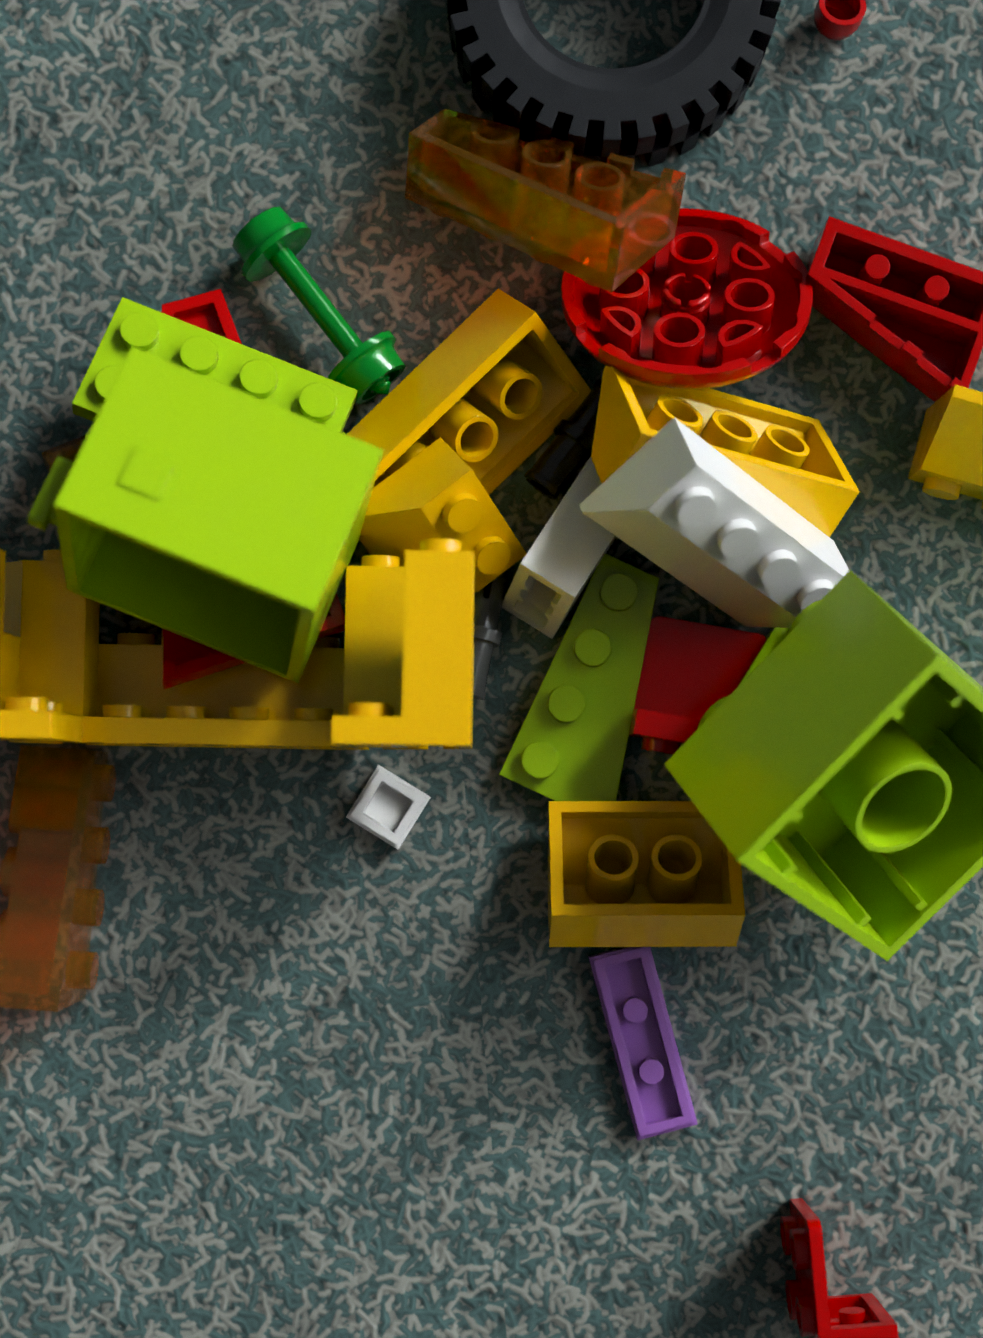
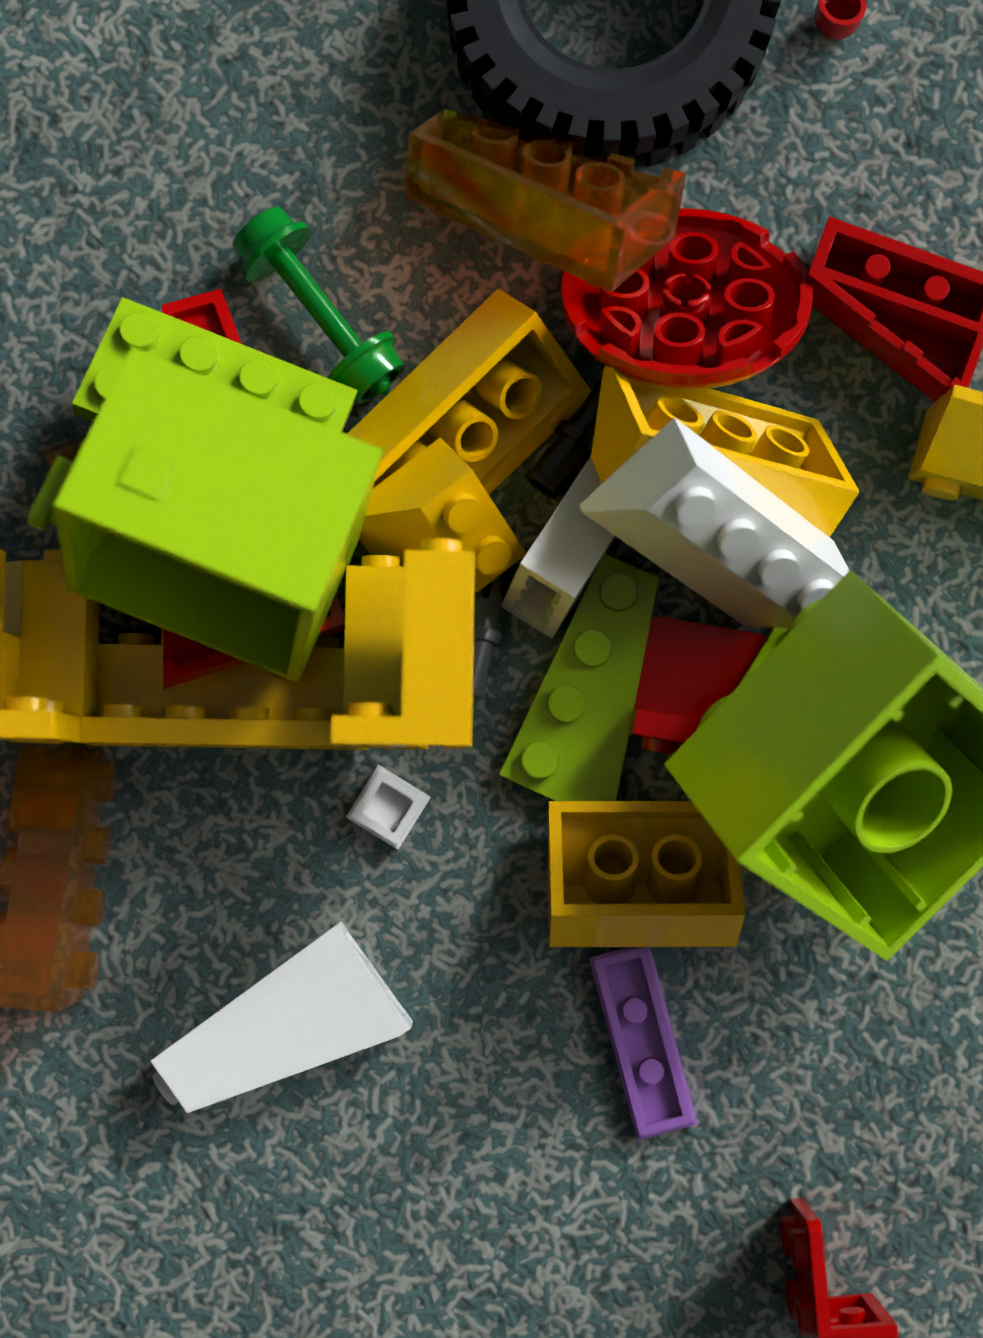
(290, 1021): none -> white slope

